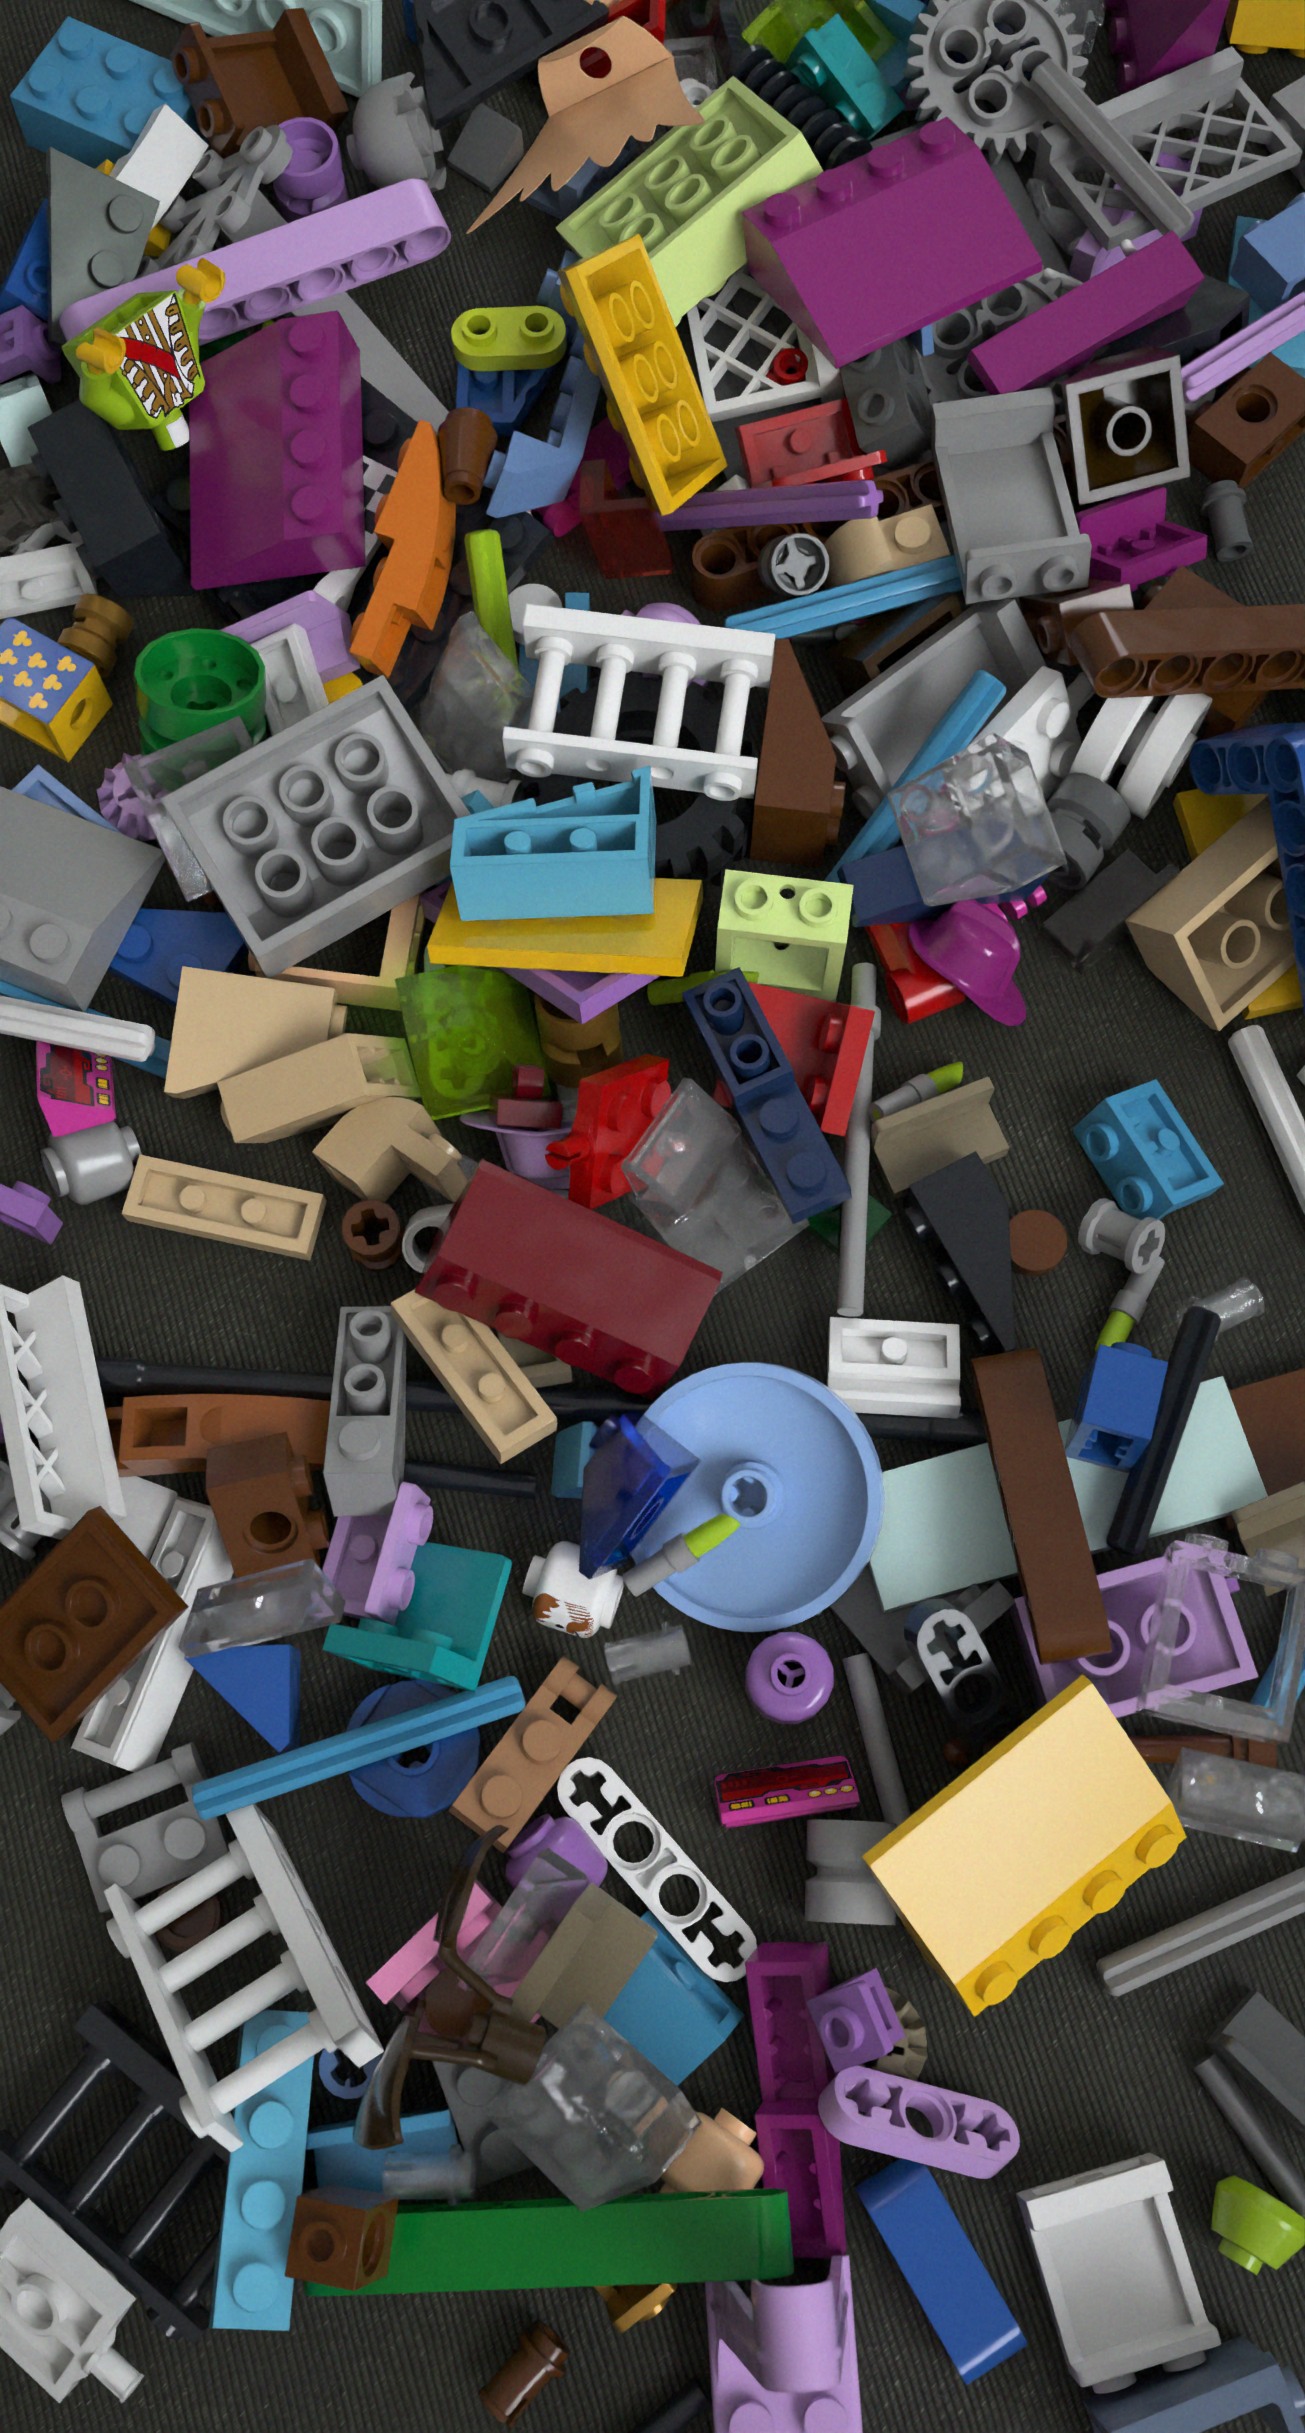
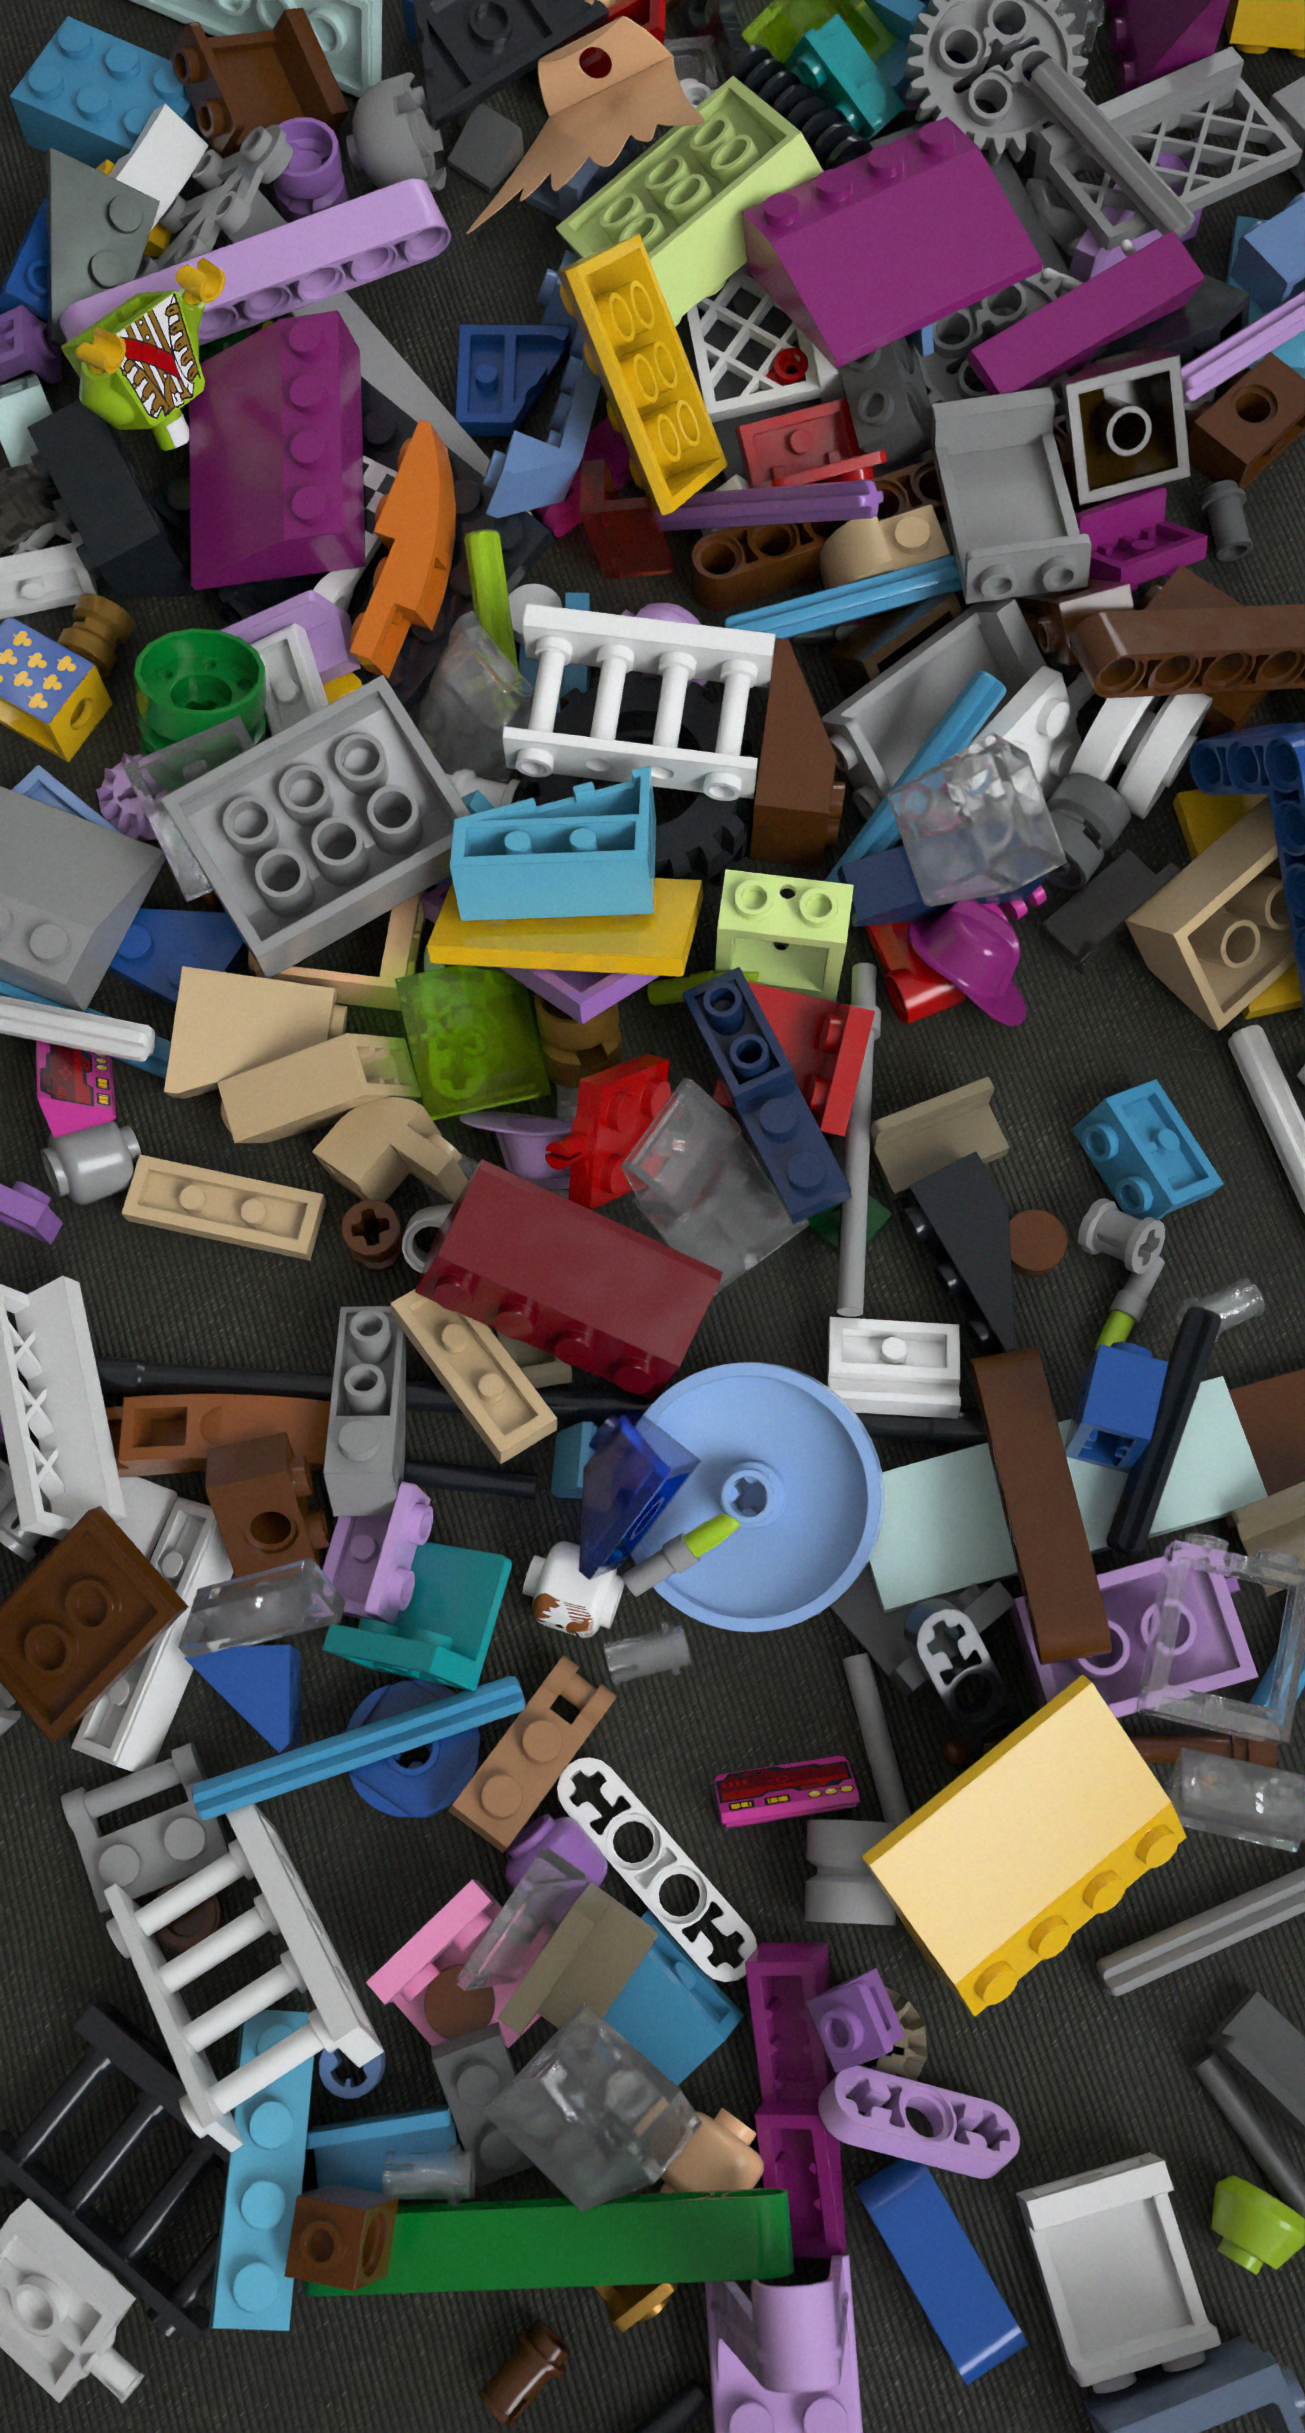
(465, 453): reddish brown cone -> none
(488, 2040): dark brown plant -> none
(509, 338): neon yellow plate -> none
(526, 1104): dark red tile -> none
(781, 1702): medium lavender head -> none
(805, 563): dark grey wheel -> none
(917, 1090): light grey piece -> none

